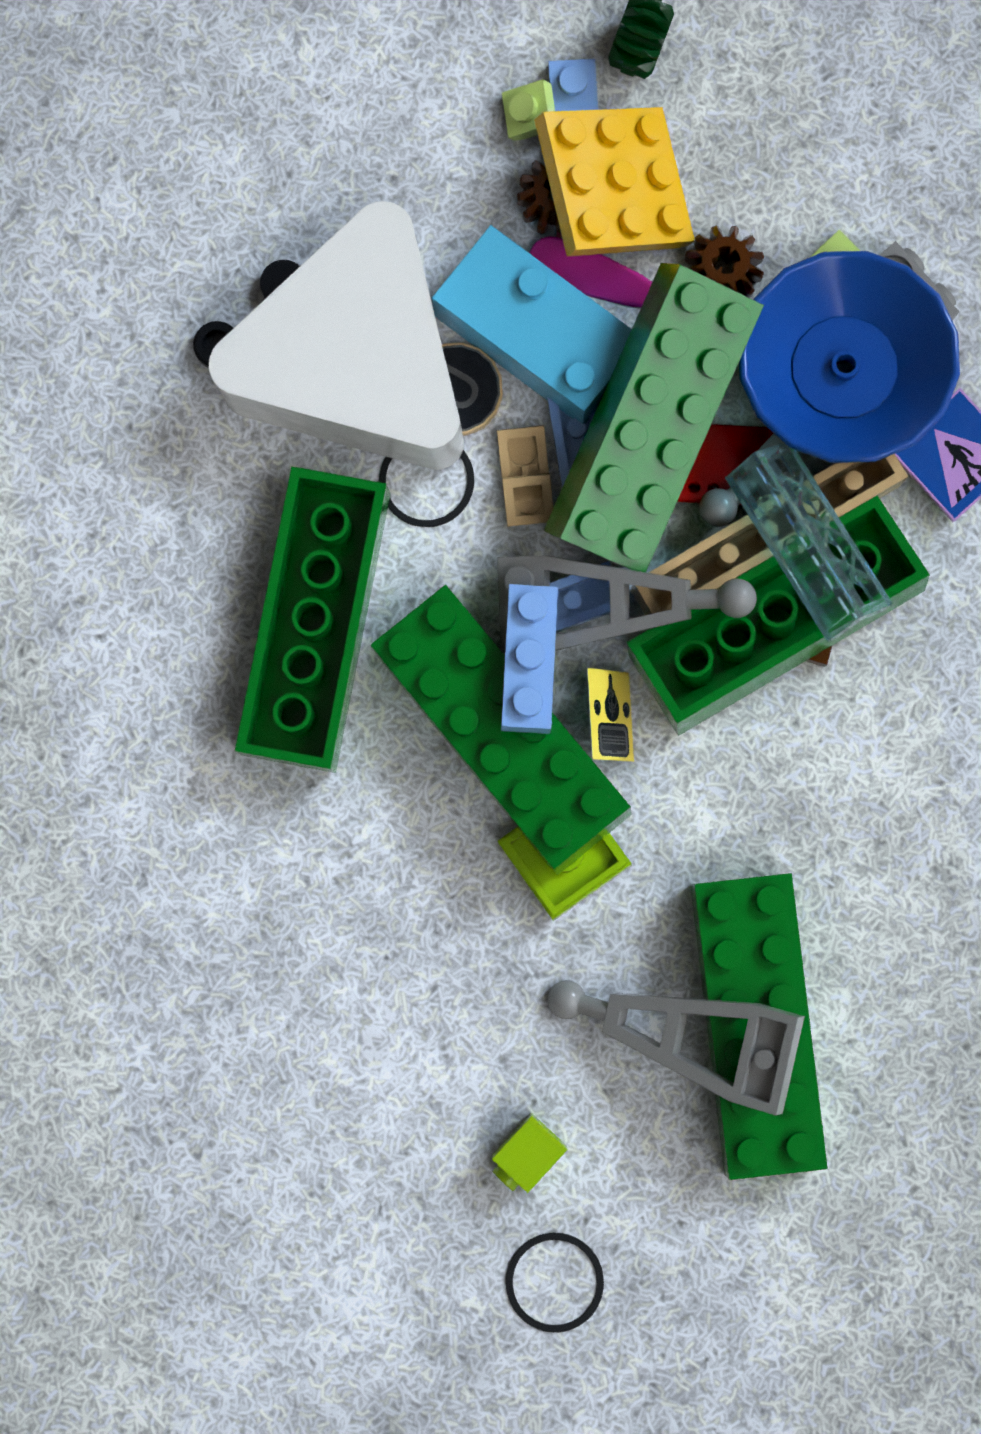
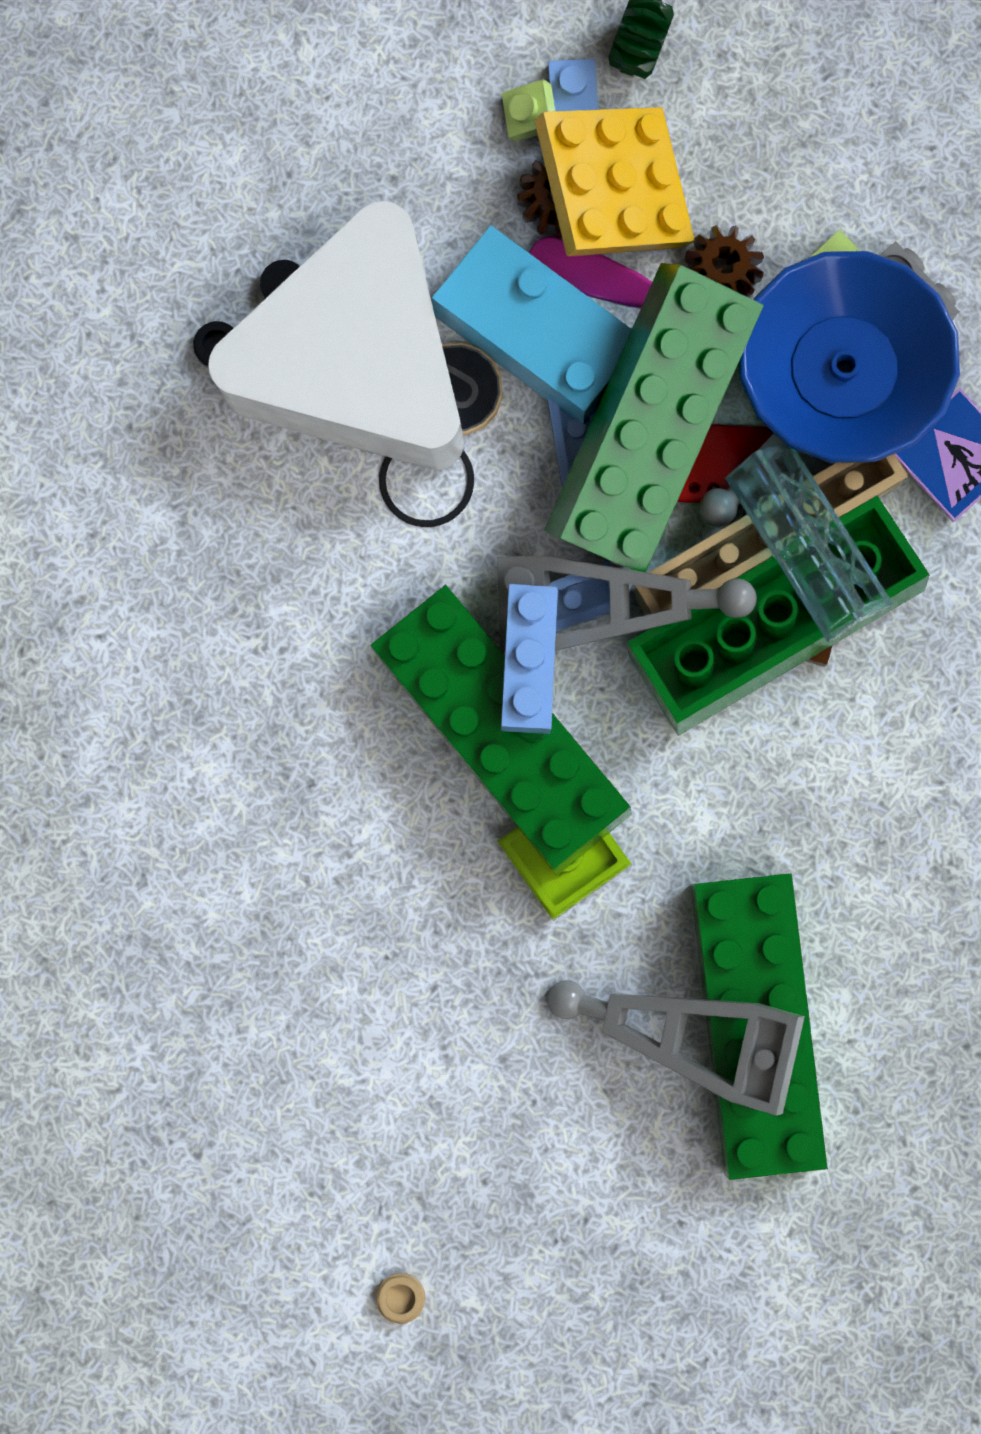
(313, 619): green brick -> none
(400, 1298): none -> tan tile
(525, 475): tan slope -> none
(527, 1154): lime brick -> none
(599, 1289): black piece -> none
(610, 715): sticker -> none

